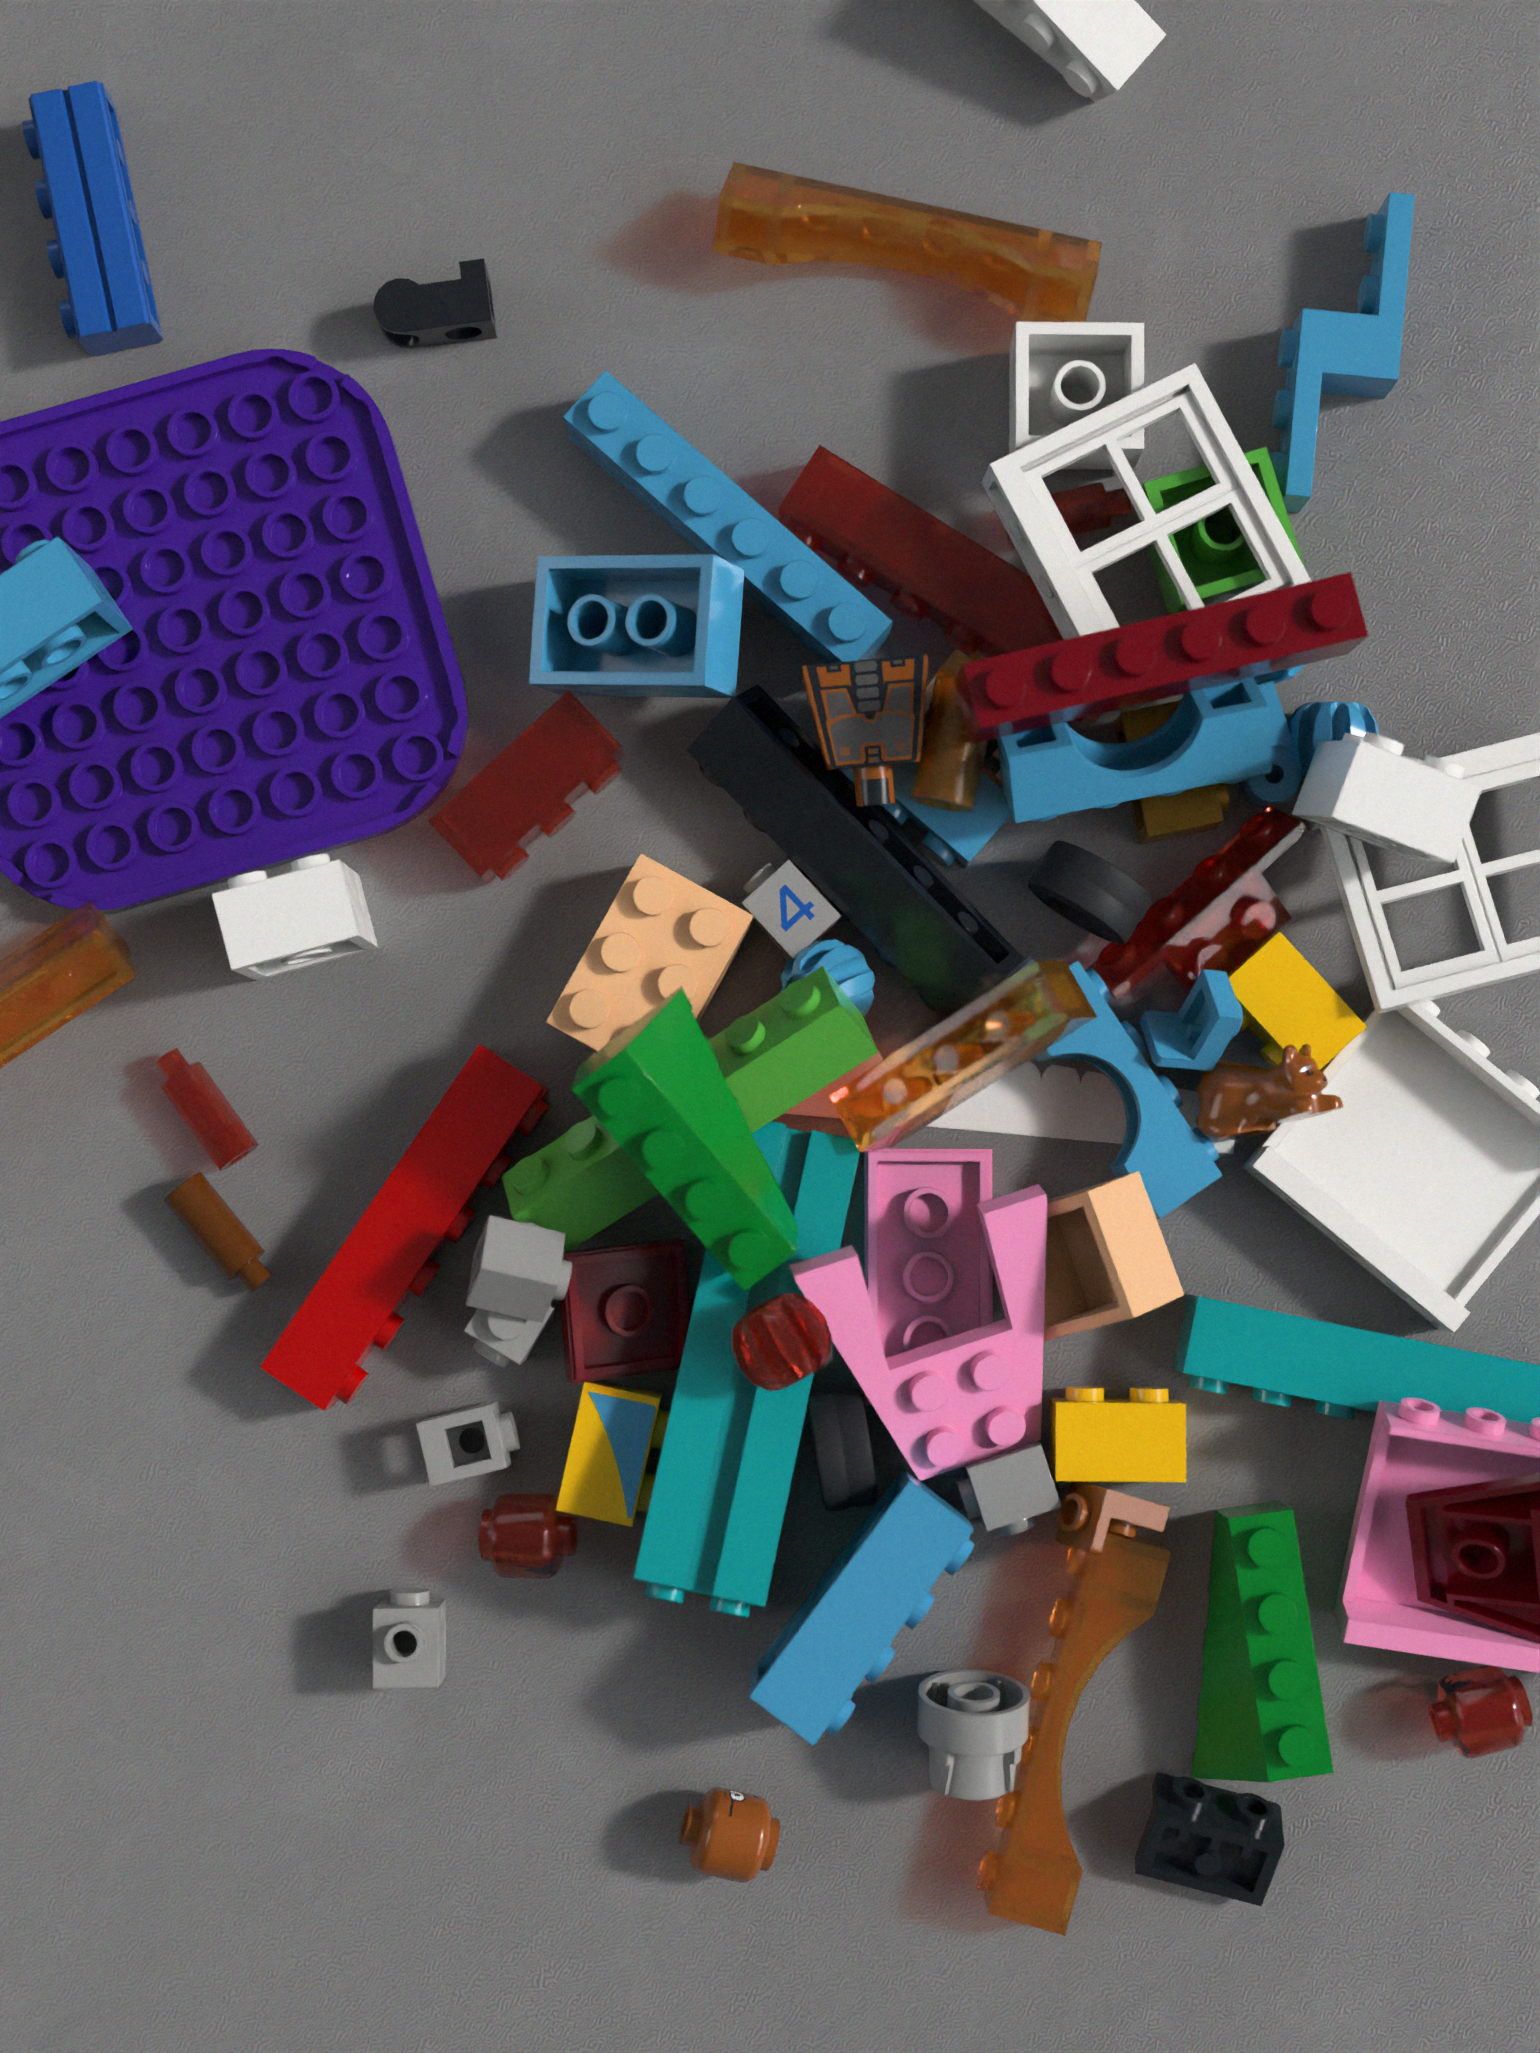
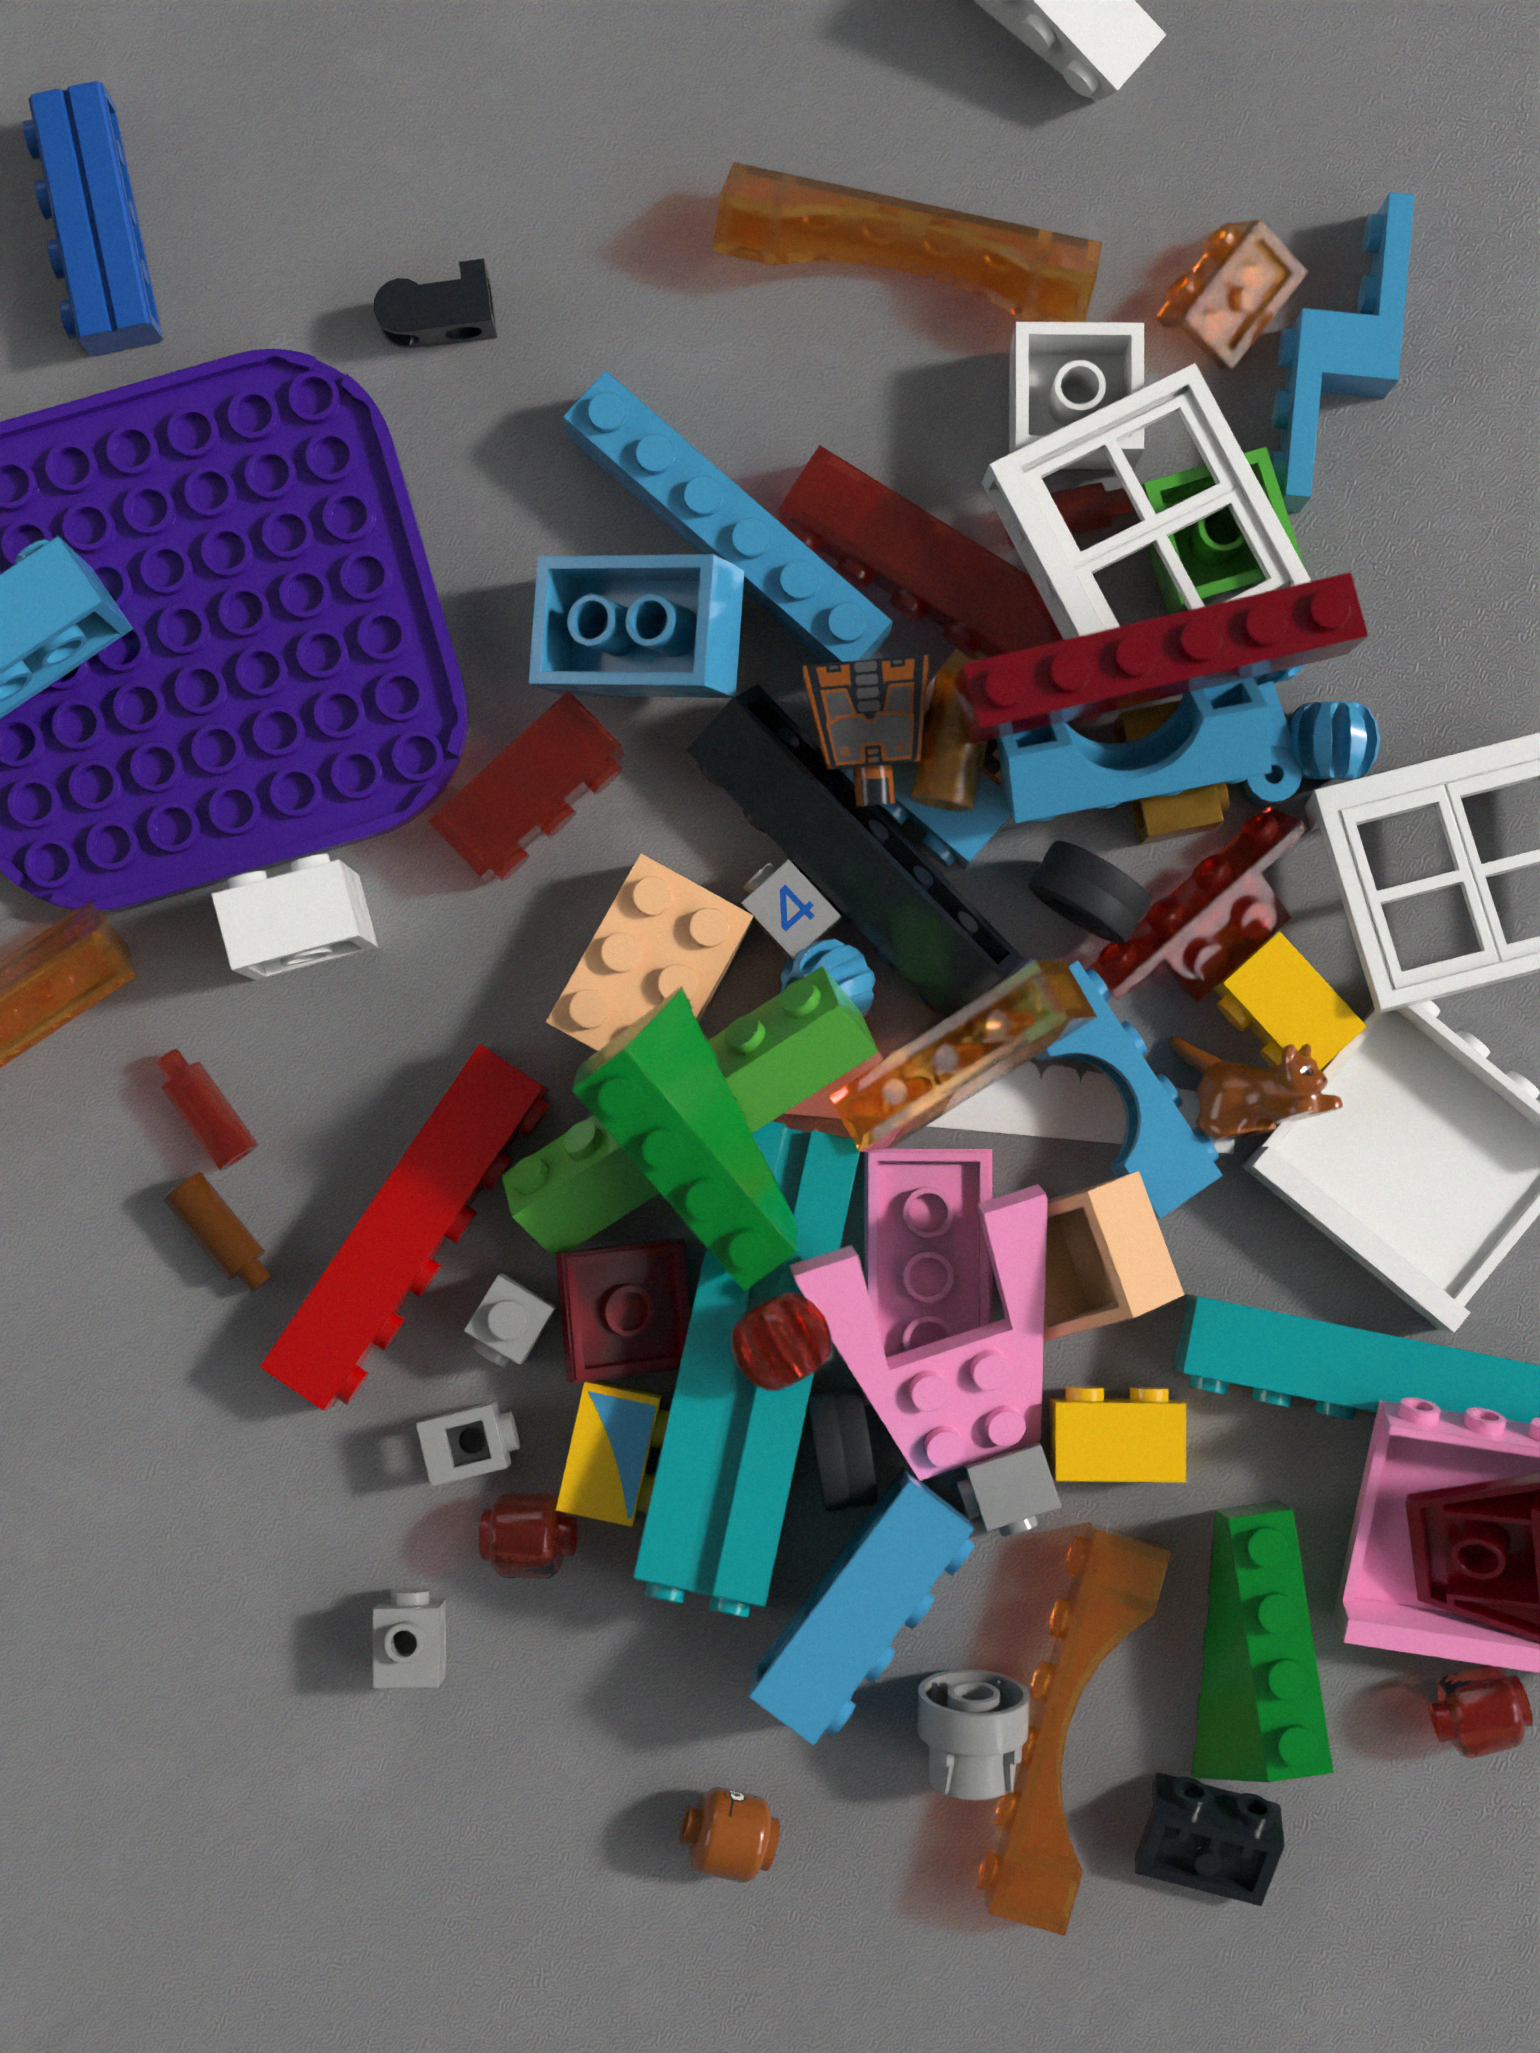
(518, 1269): light grey brick -> none
(1093, 1510): dark orange bracket -> none
(1199, 1030): dark azure bracket -> none
(1232, 290): none -> clear orange bracket
(1388, 798): white brick -> none

